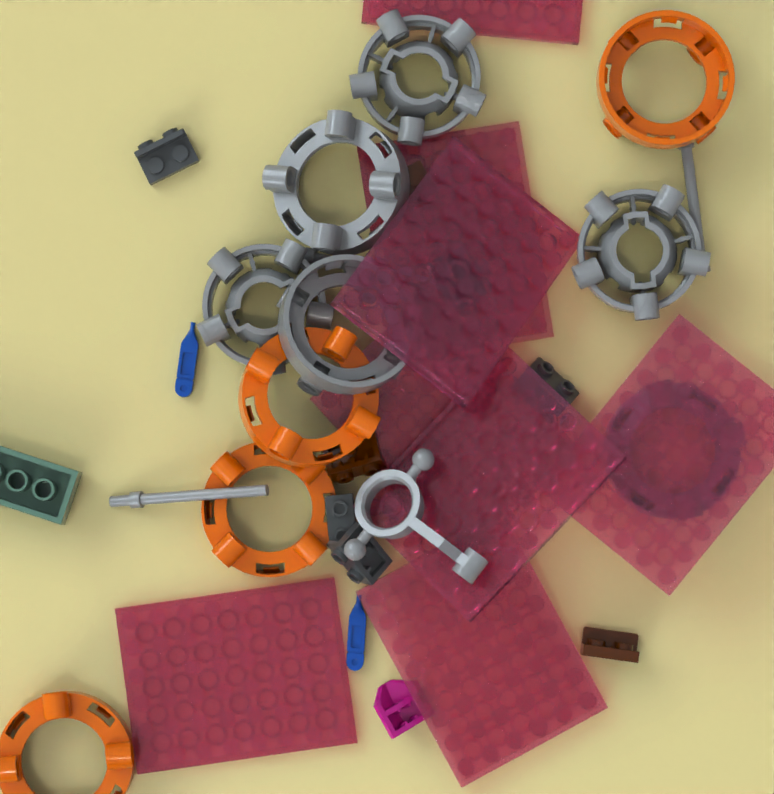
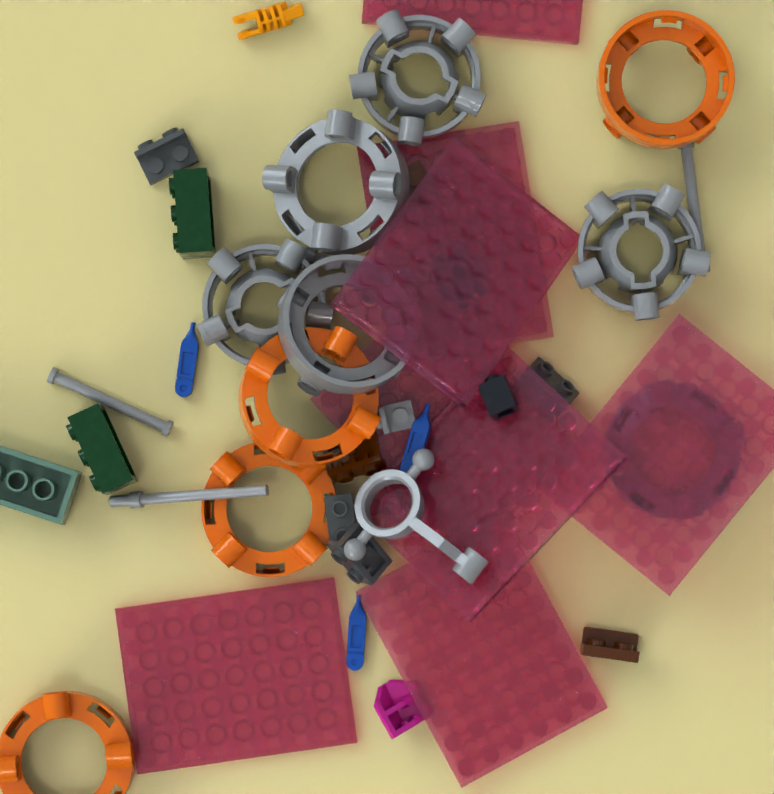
(101, 450): none -> dark green piece
(111, 402): none -> light grey bar
(192, 213): none -> dark green piece
(268, 18): none -> light orange hinge
(396, 417): none -> light grey bracket
(417, 438): none -> blue piece
(498, 397): none -> black brick

